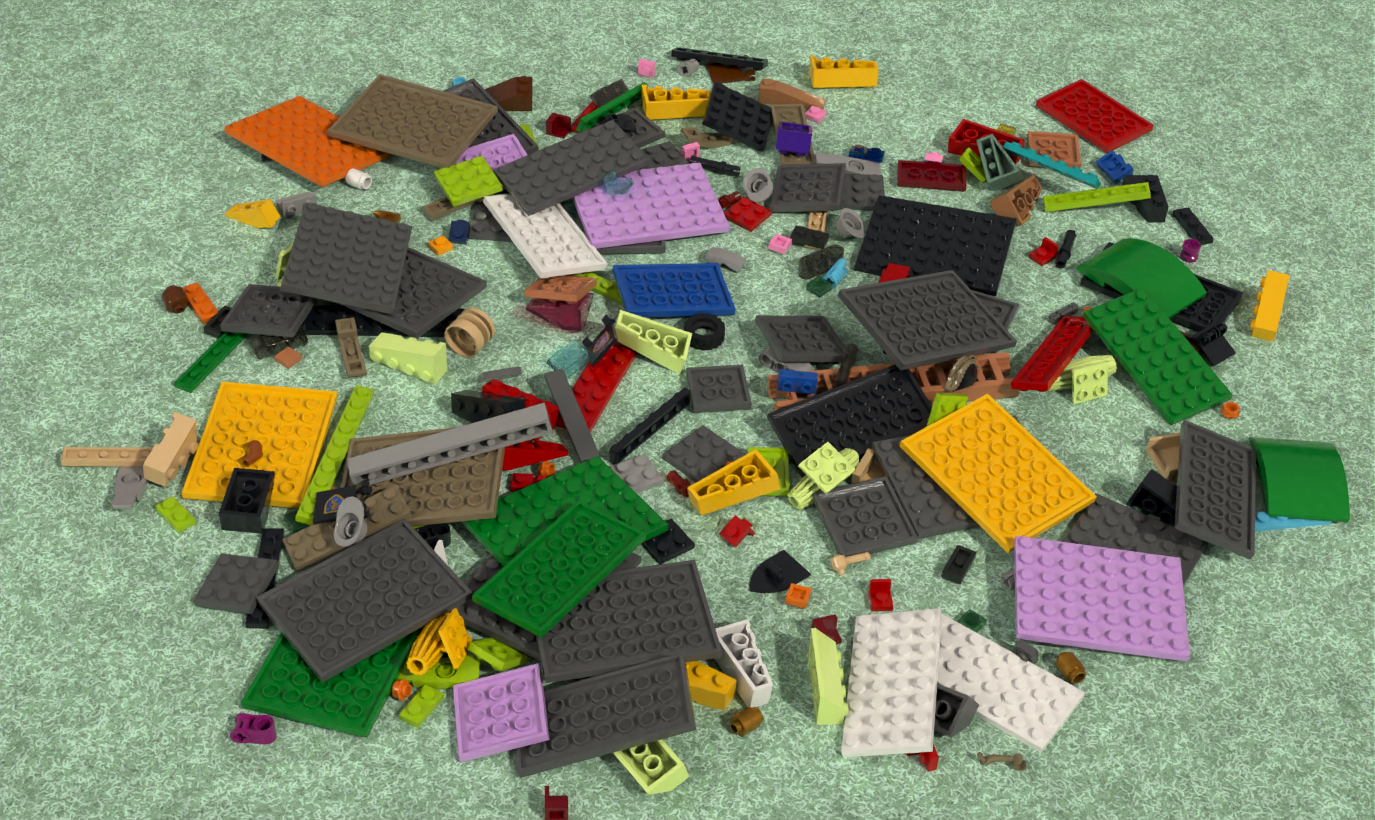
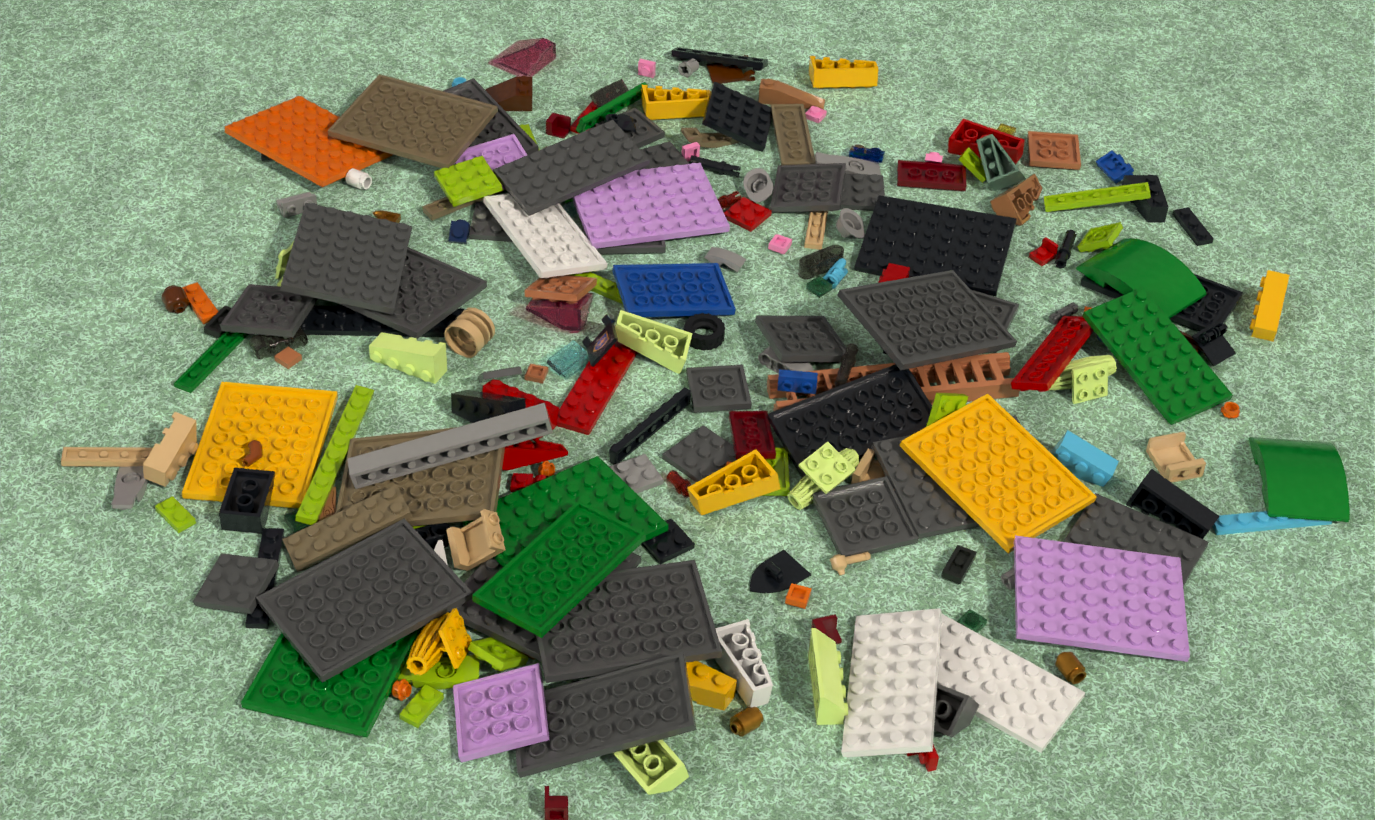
(254, 728): magenta piece -> none
(256, 213): yellow slope -> none
(328, 501): black flag -> none
(350, 347): dark tan slope -> none
(350, 522): light grey piece -> none
(440, 245): light orange plate -> none
(476, 541): none -> tan panel
(525, 57): none -> clear pink slope
(536, 373): none -> nougat tile
(571, 415): dark grey tile -> none
(615, 185): clear light blue bracket -> none
(736, 530): red bracket -> none
(750, 432): none -> dark red tile
(794, 138): dark purple slope -> none
(809, 237): pearl dark grey plate -> none
(880, 595): red bracket -> none
(962, 374): dark tan hat -> none
(1017, 760): dark tan piece -> none
(1026, 651): dark grey plate -> none
(1059, 167): teal plate -> none
(1084, 459): none -> medium azure wedge
(1094, 115): red plate -> none
(1100, 237): none -> lime plate
(1190, 250): magenta wheel -> none
(1216, 489): dark grey plate -> none

